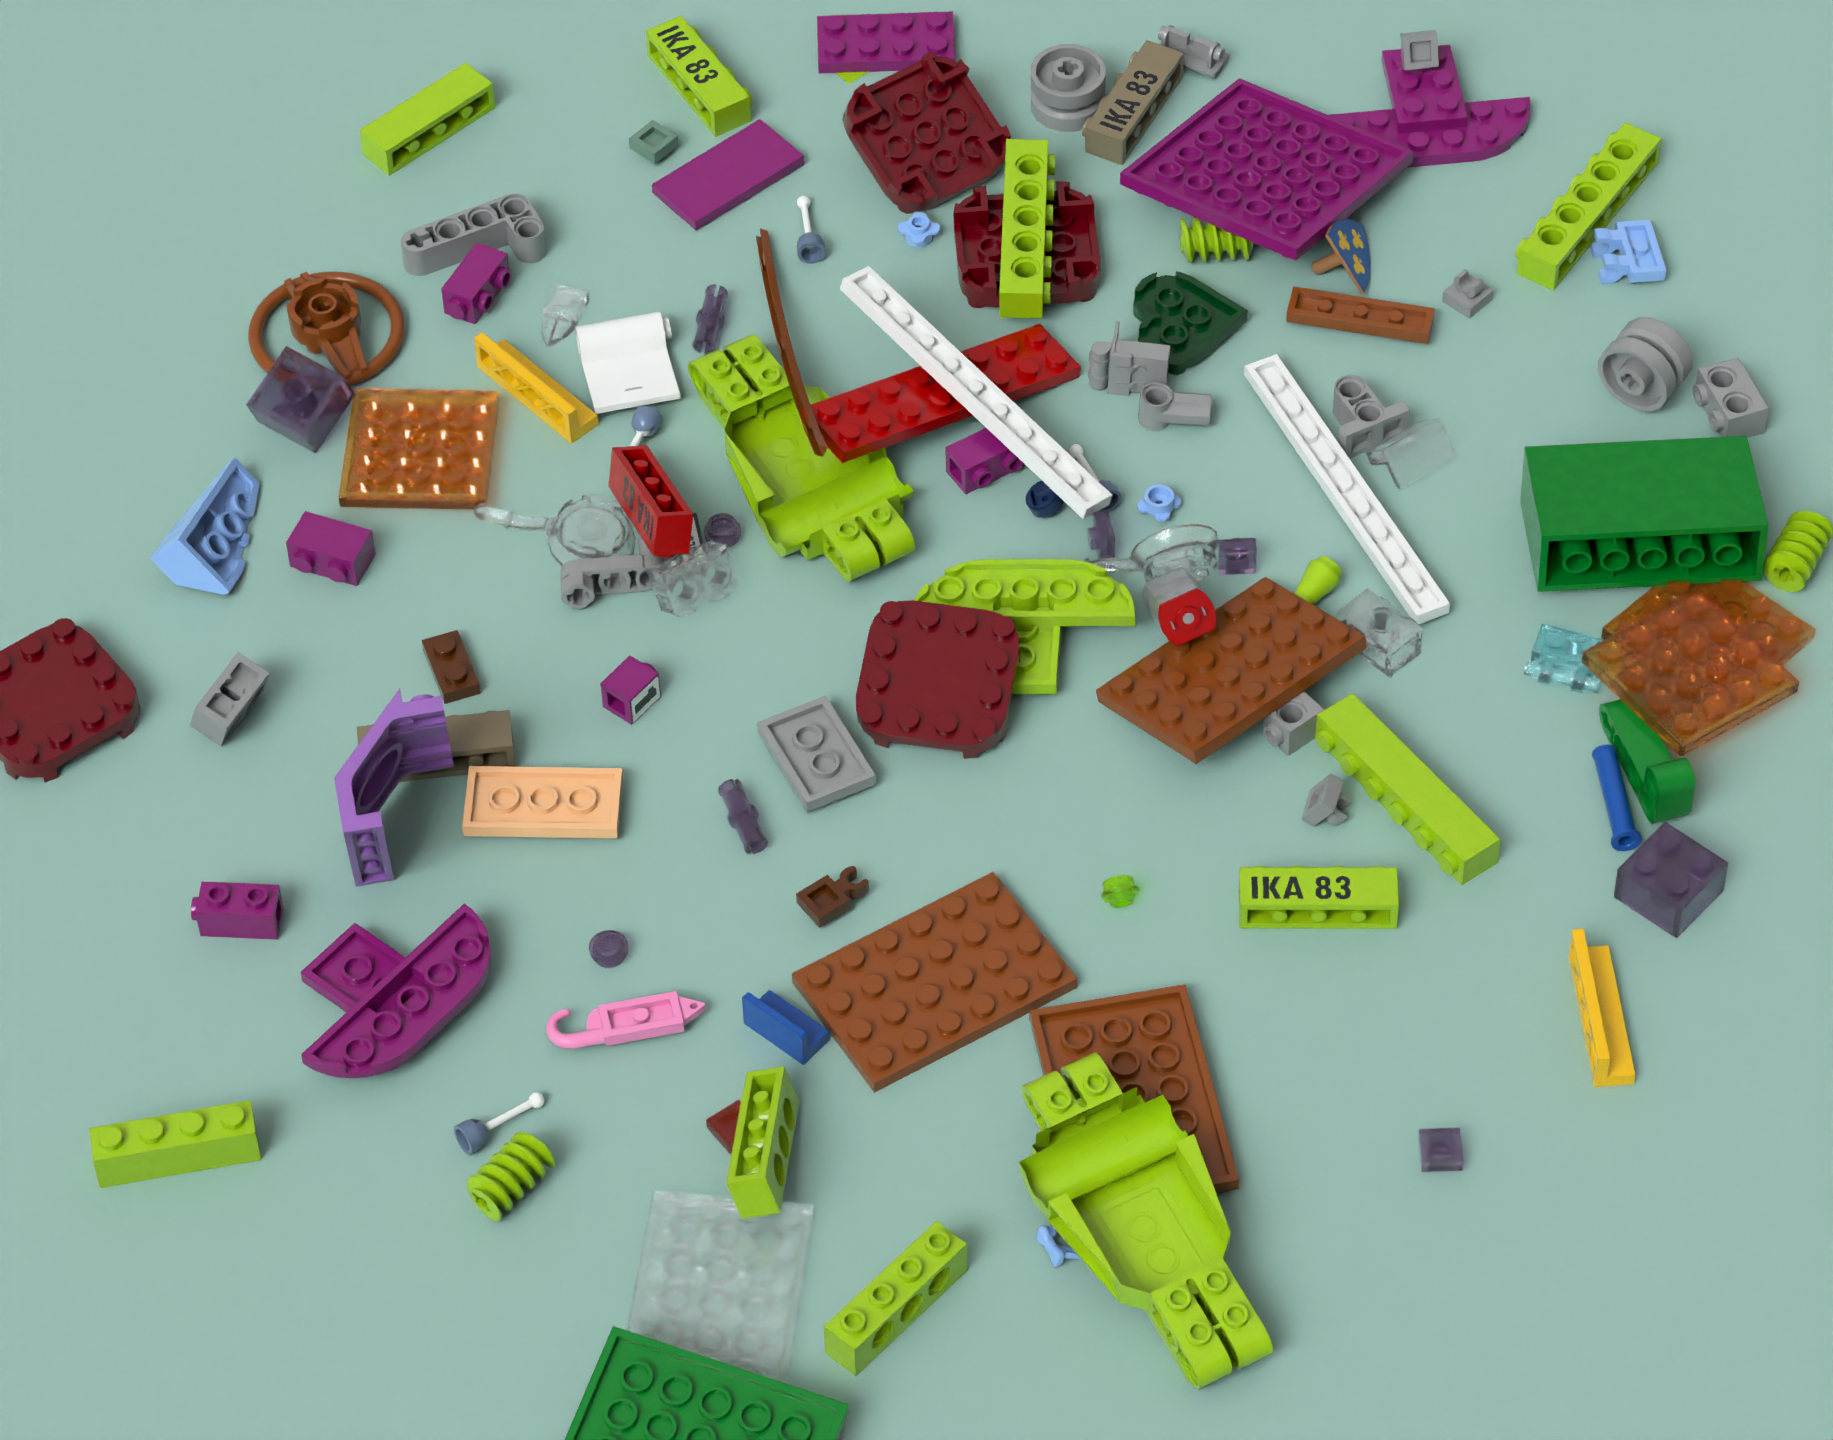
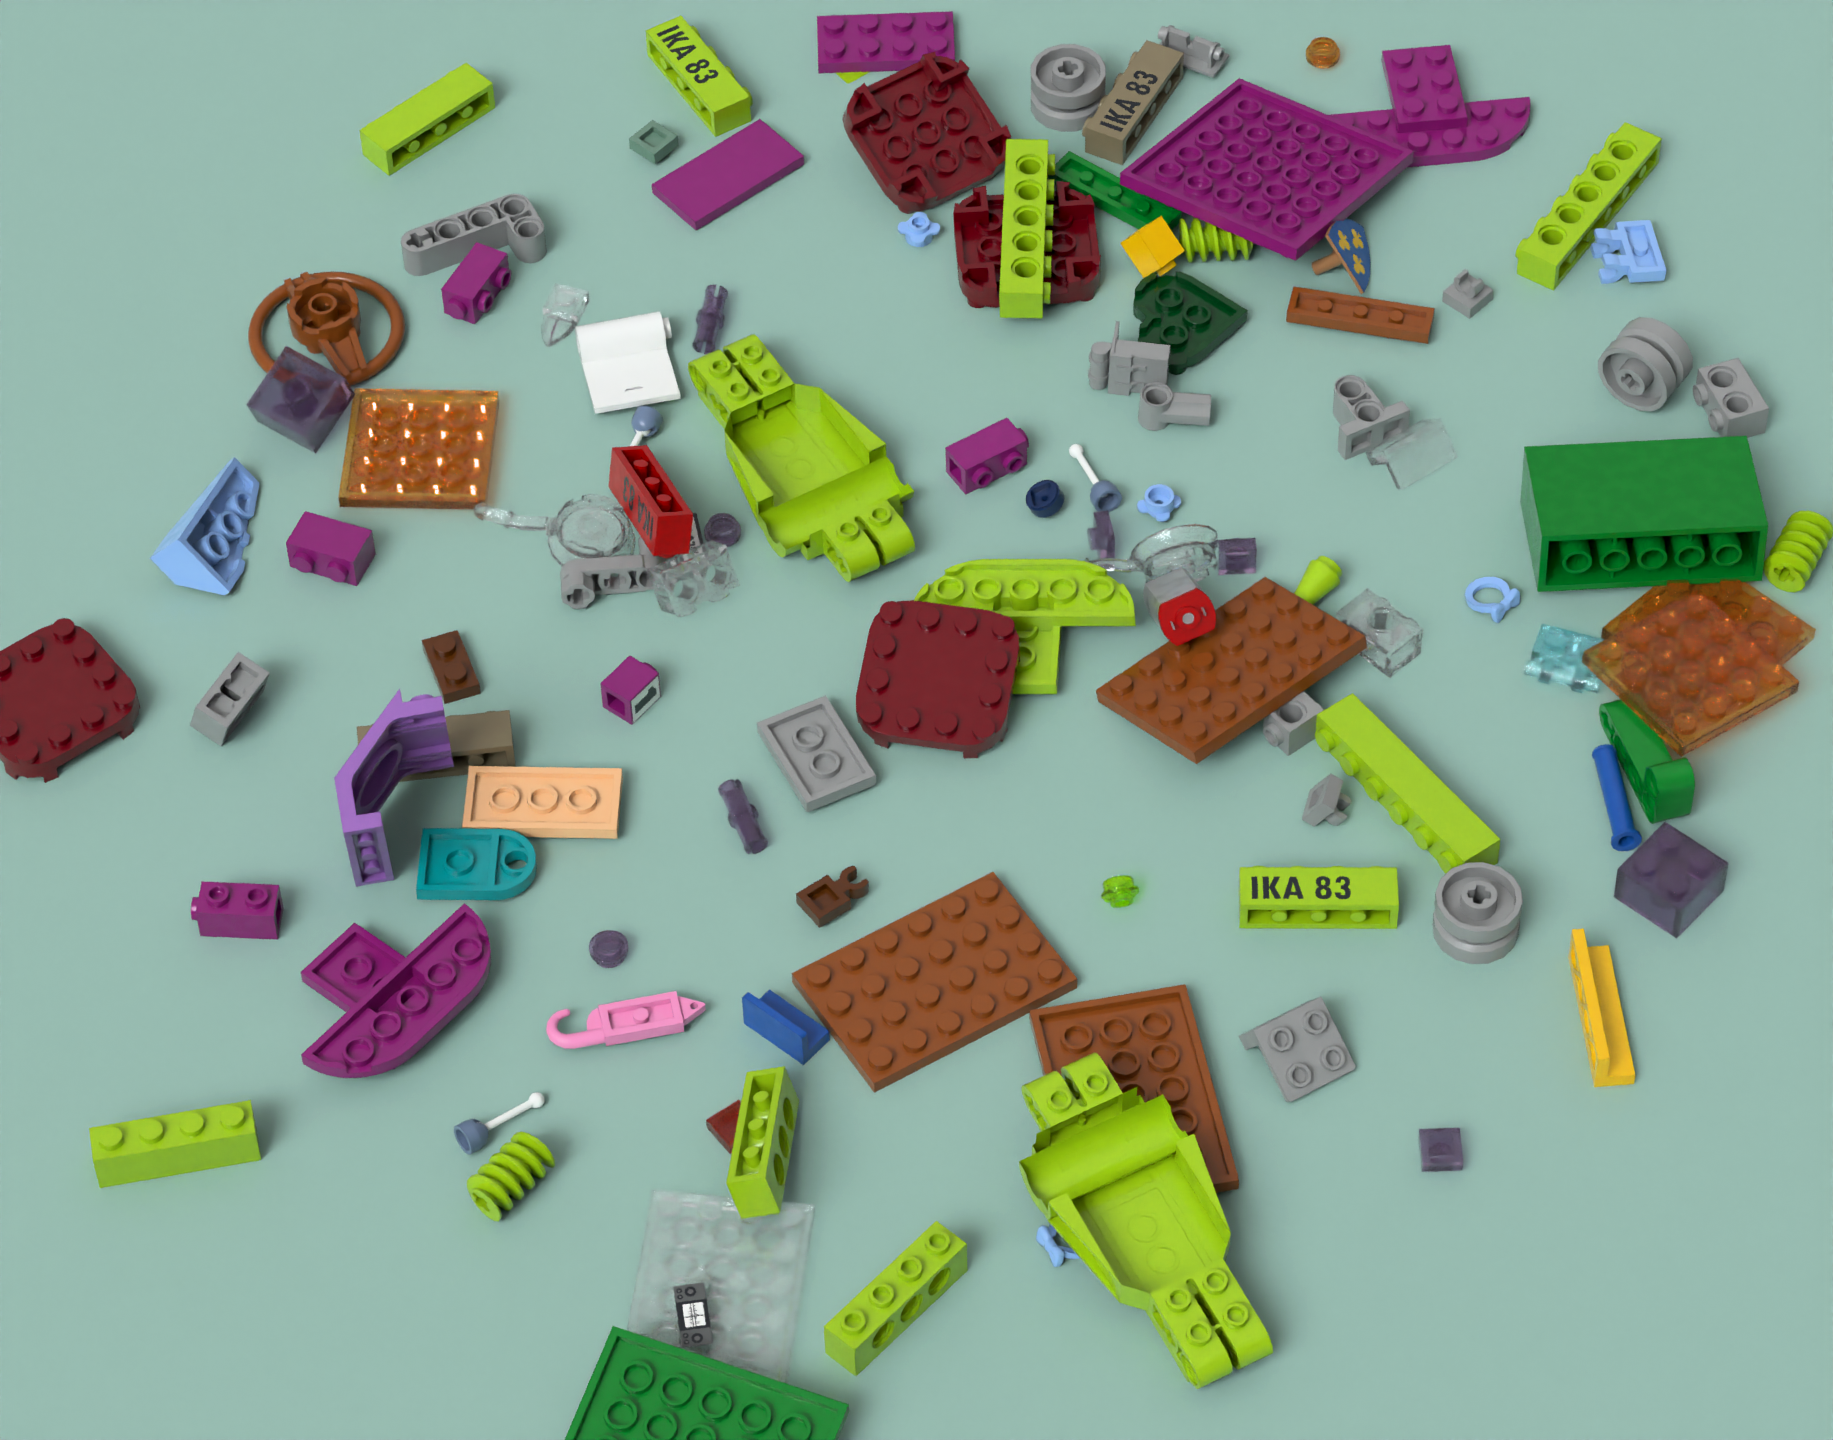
(473, 864): none -> teal plate
(534, 388): yellow fence -> none
(693, 1315): none -> sticker
(785, 347): dark orange piece -> none
(815, 245): sand blue hinge -> none
(917, 404): red plate -> none
(976, 392): white plate -> none
(1110, 195): none -> green plate
(1153, 248): none -> yellow brick
(1301, 1049): none -> light grey bracket
(1322, 53): none -> clear orange plate
(1347, 490): white plate -> none
(1419, 50): light grey tile -> none
(1477, 913): none -> light grey wheel
(1497, 610): none -> light blue piece

